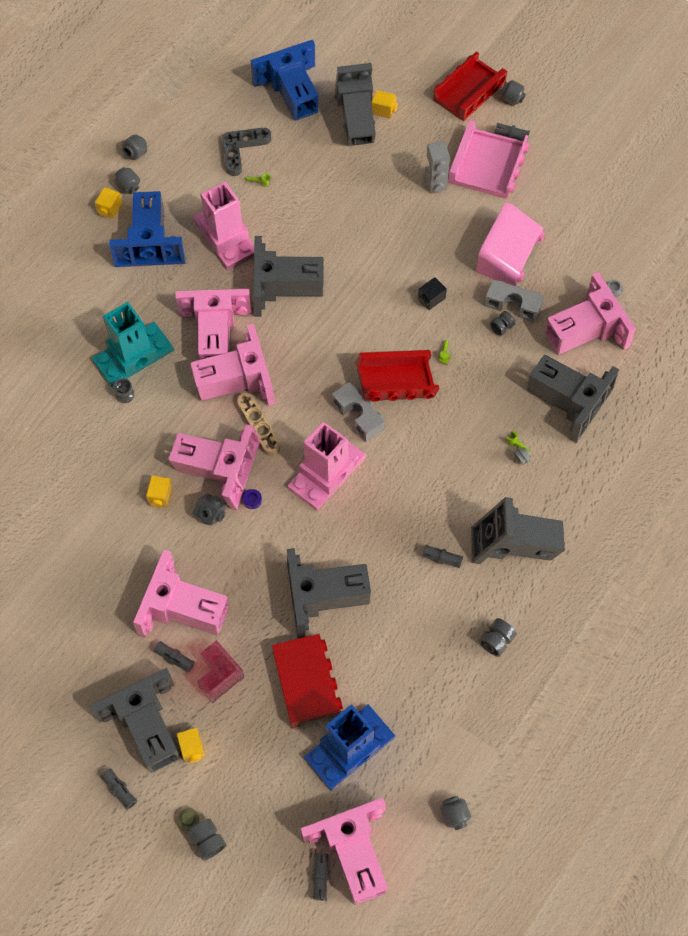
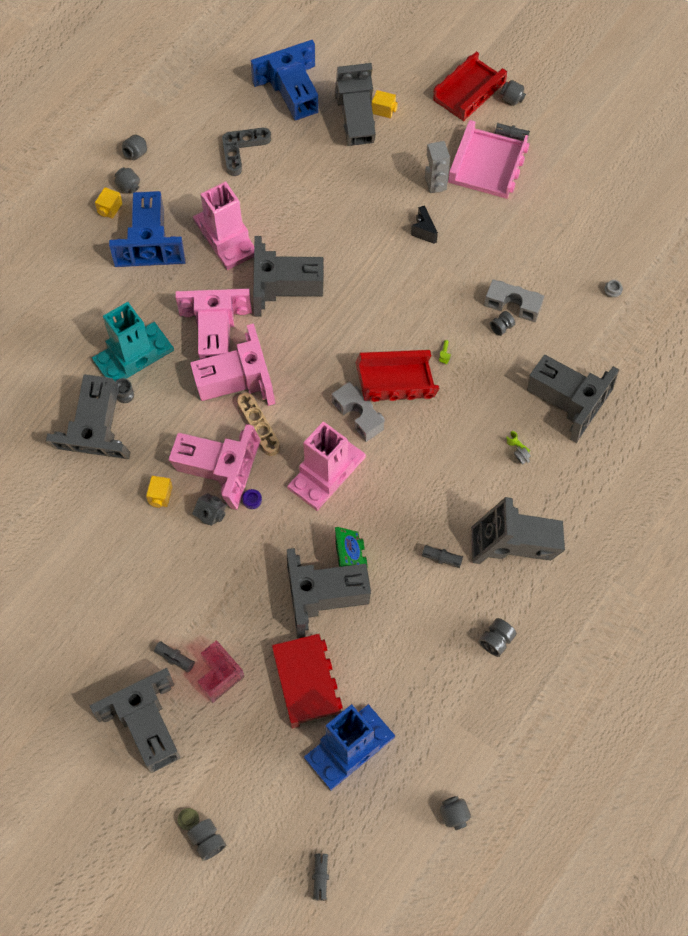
(93, 421): none -> dark grey brick
(119, 789): dark grey pin -> none
(178, 601): bright pink brick -> none
(191, 745): yellow brick -> none
(264, 179): lime hand -> none
(349, 547): none -> green slope
(353, 850): bright pink brick -> none
(424, 228): none -> black slope
(432, 293): black brick -> none
(509, 245): bright pink windscreen -> none
(594, 318): bright pink brick -> none

